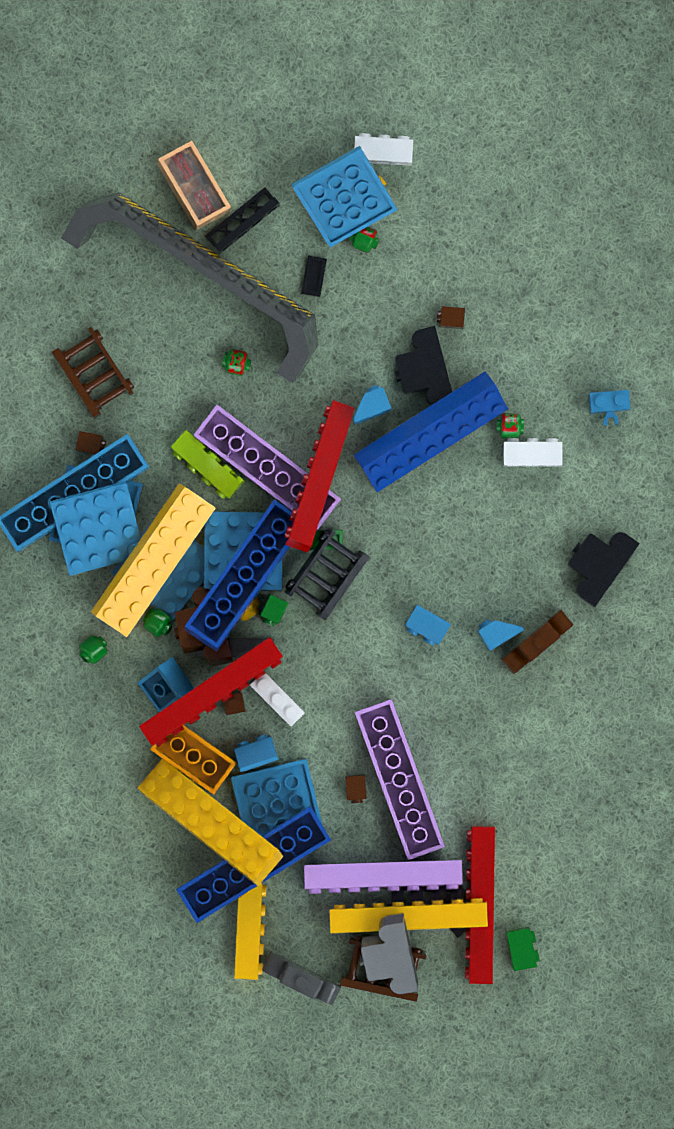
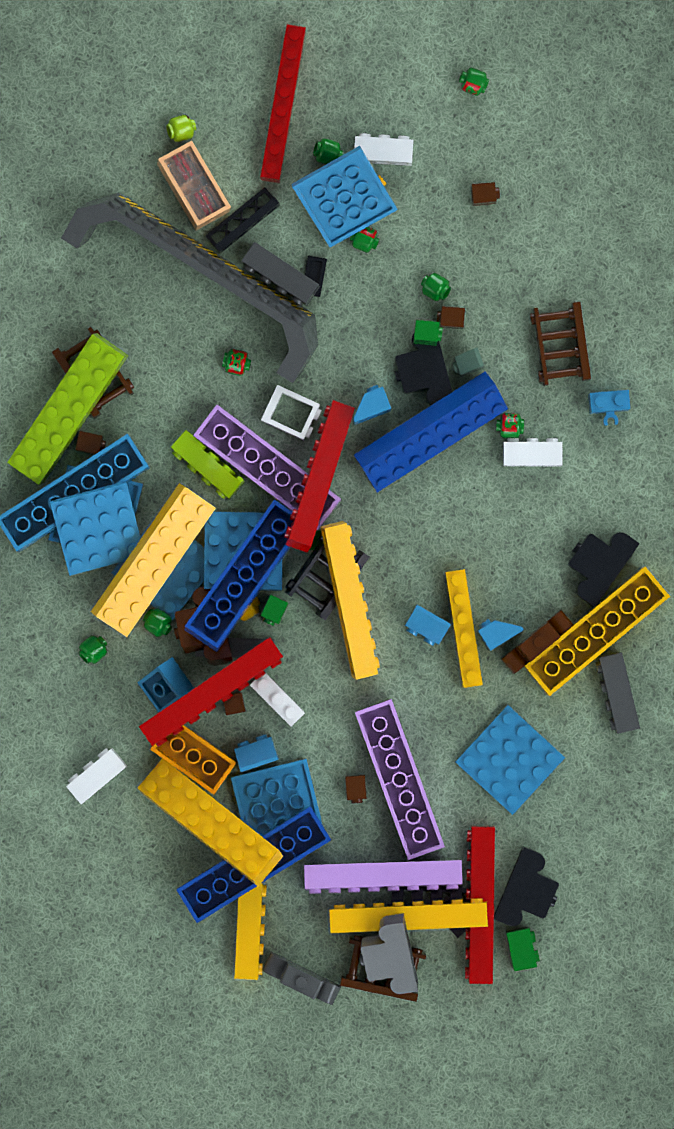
(68, 408): none -> lime brick
(96, 775): none -> white brick
(181, 128): none -> lime head
(280, 274): none -> dark grey brick
(283, 103): none -> red brick
(314, 415): none -> white window
(326, 151): none -> green head
(349, 599): none -> yellow brick
(427, 332): none -> green brick
(435, 287): none -> green head
(463, 628): none -> yellow brick
(468, 362): none -> sand green slope
(473, 81): none -> green head
(484, 194): none -> reddish brown brick
(510, 759): none -> dark azure plate
(526, 890): none -> black brick
(579, 351): none -> reddish brown fence
(597, 631): none -> yellow brick
(618, 693): none -> dark grey brick

